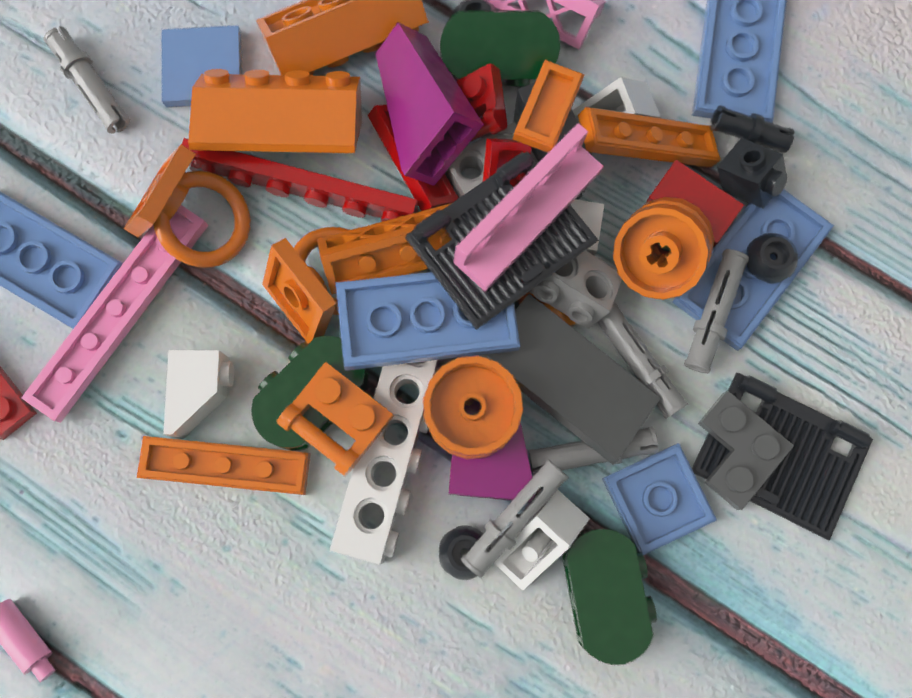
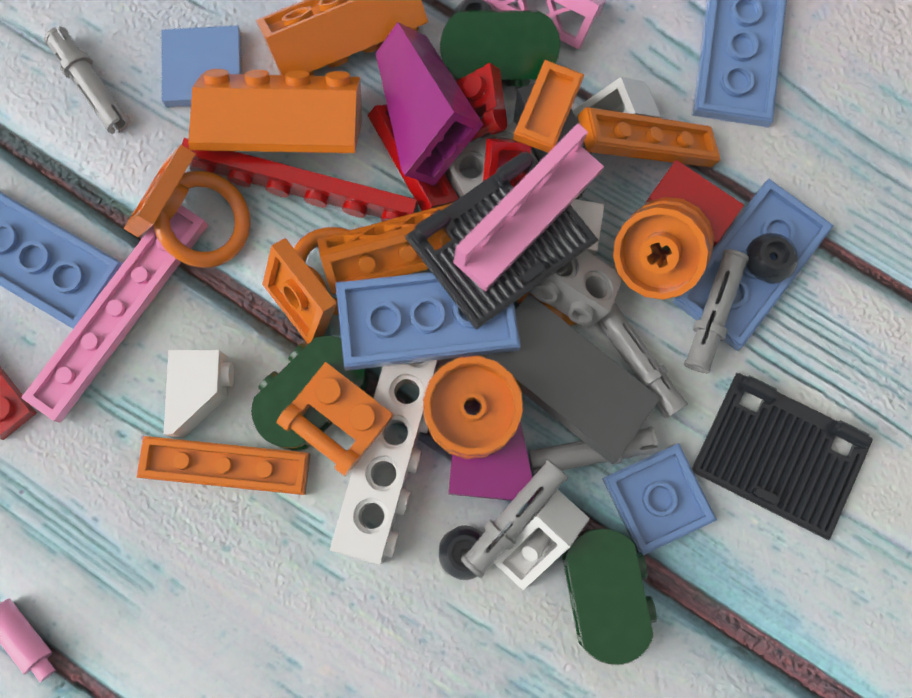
(752, 129): black pin -> none
(752, 173): black brick -> none
(753, 448): dark grey plate -> none

